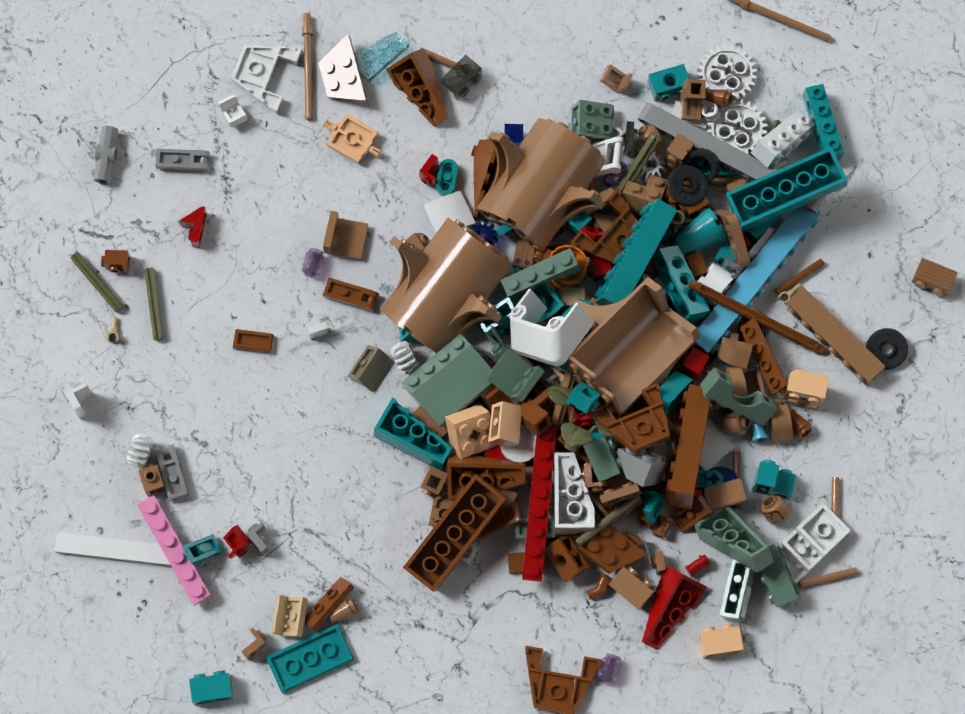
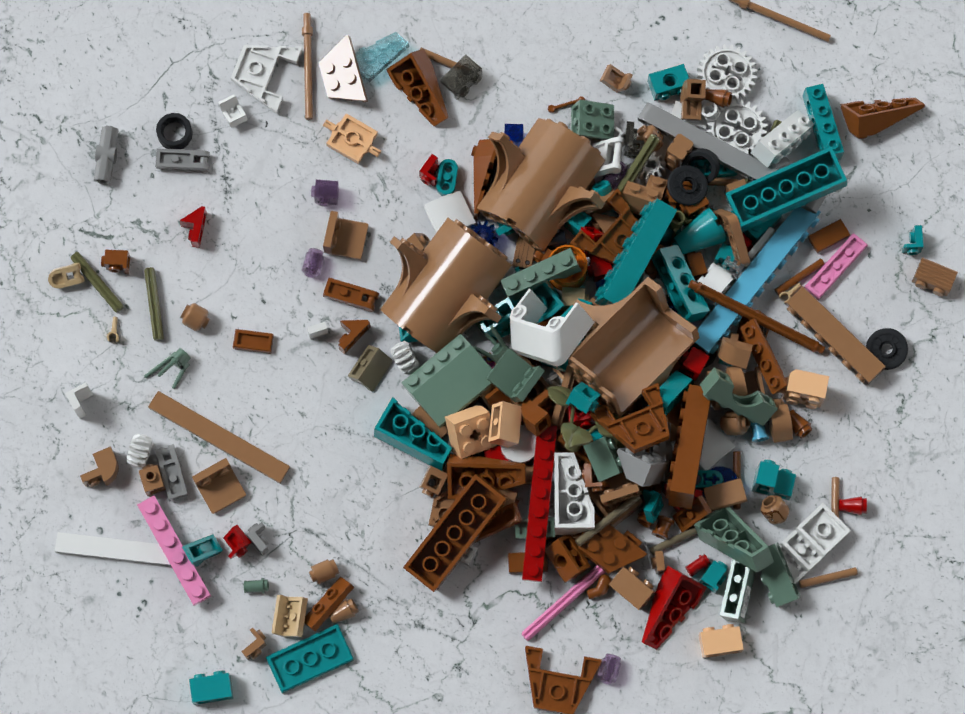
(59, 278): none -> tan plate
(106, 470): none -> medium nougat brick
(170, 118): none -> black tyre
(178, 359): none -> sand green plant
(195, 317): none -> medium nougat head
(219, 437): none -> medium nougat tile
(219, 486): none -> medium nougat bracket
(256, 586): none -> sand green pin
(323, 571): none -> medium nougat brick
(325, 192): none -> clear purple brick
(356, 330): none -> dark orange slope
(551, 108): none -> dark orange hinge
(562, 603): none -> bright pink axle
(602, 187): none -> teal tile
(674, 540): none -> dark tan bar
(714, 576): none -> teal brick
(828, 236): none -> dark orange tile
(835, 266): none -> bright pink tile
(854, 505): none -> red cone
(871, 119): none -> dark orange wedge
(916, 239): none -> teal bracket

